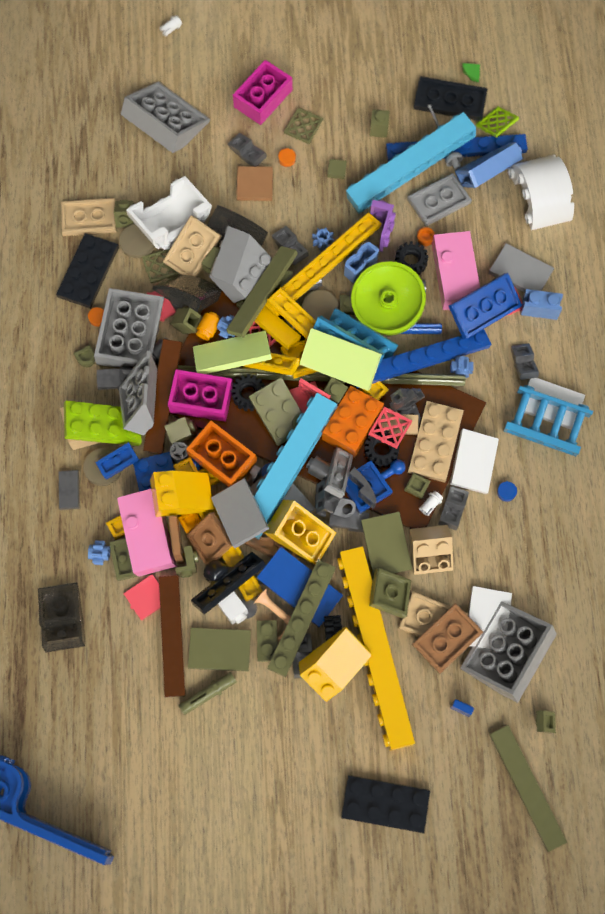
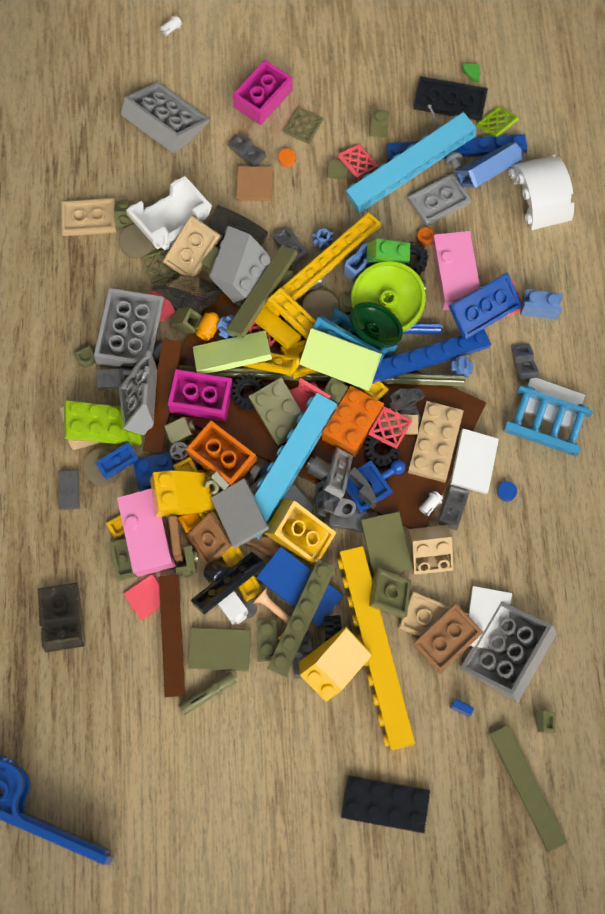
(87, 270): black plate -> none
(95, 316): orange tile -> none
(99, 552): medium blue gear -> none
(216, 480): none -> tile
(364, 154): none -> coral window
(376, 325): none -> dark green dish
(384, 213): medium lavender bracket -> none
(388, 250): none -> bright green brick
(417, 485): olive tile -> none
(522, 268): light grey tile -> none

